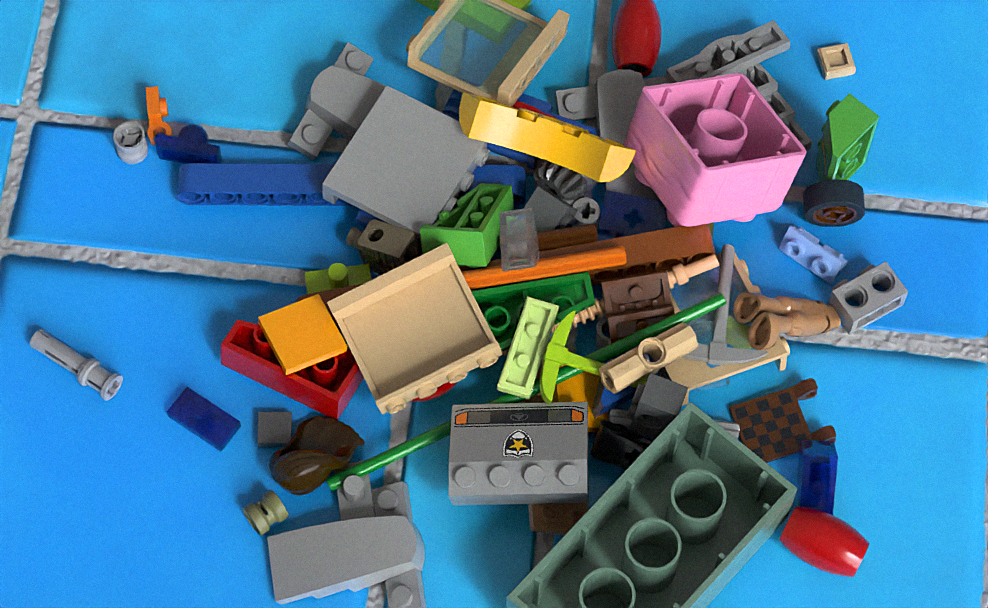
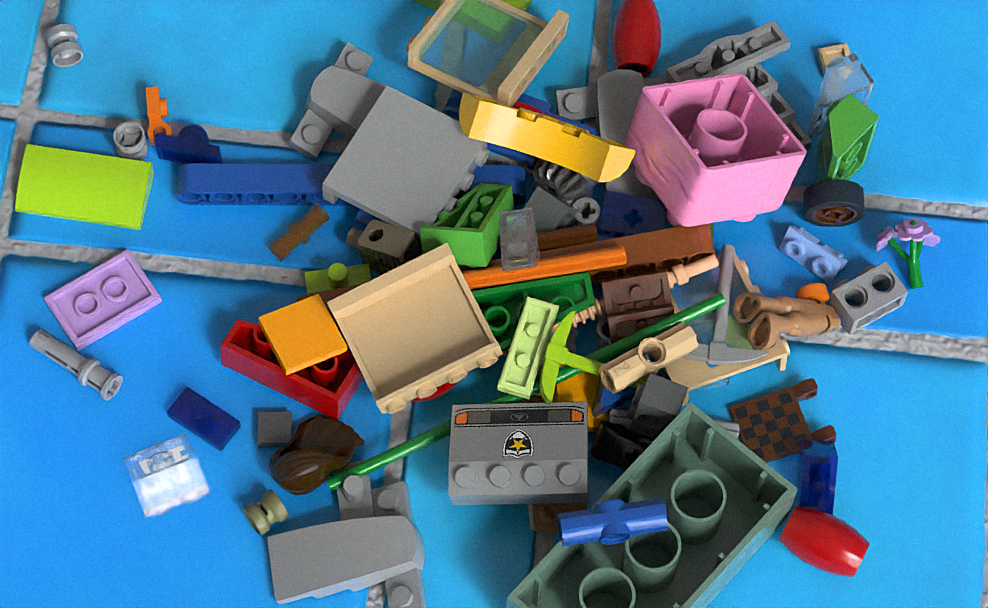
(63, 41): none -> light grey wheel
(84, 186): none -> lime slope
(102, 299): none -> lavender tile
(166, 476): none -> clear slope
(298, 232): none -> clear orange pin
(612, 522): none -> blue piece
(813, 291): none -> orange tile
(841, 77): none -> clear slope
(919, 235): none -> plant

